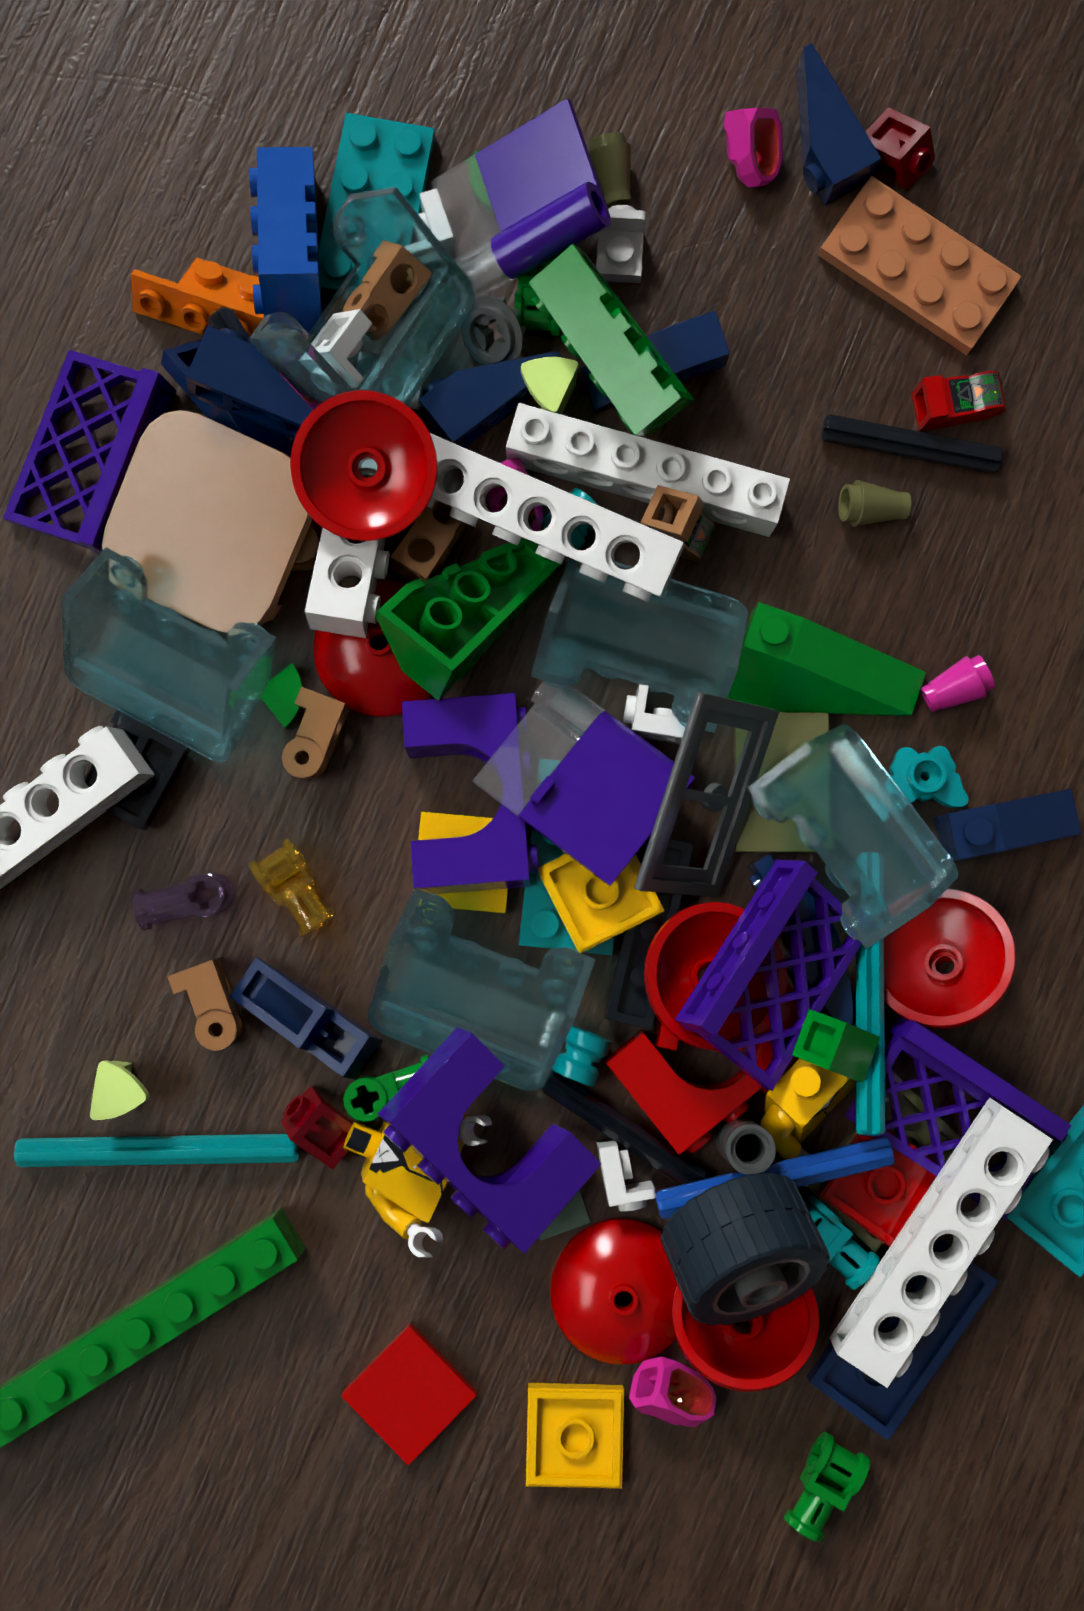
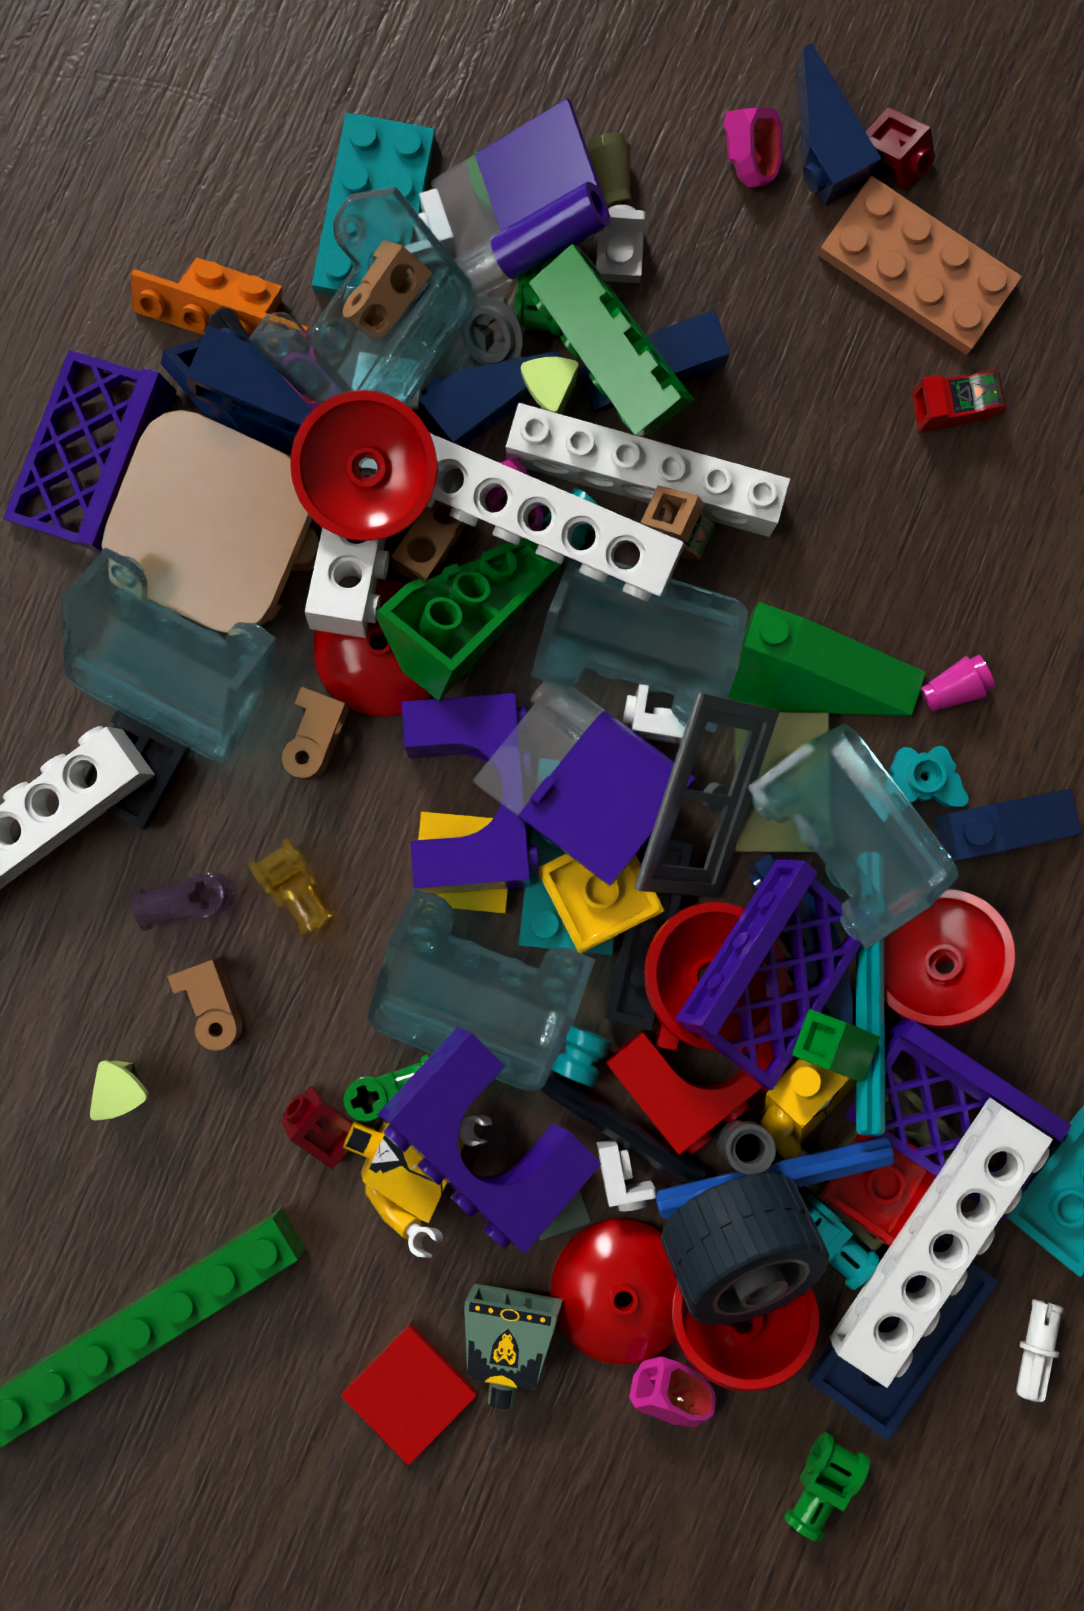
(155, 1150): teal axle -> none
(282, 693): green tile -> none
(286, 234): blue wedge -> none
(306, 1019): dark blue slope -> none
(342, 340): white bracket -> none
(508, 1339): none -> torso
(575, 1435): yellow tile -> none
(869, 504): olive cone -> none
(911, 444): black axle -> none
(1039, 1350): none -> white axle

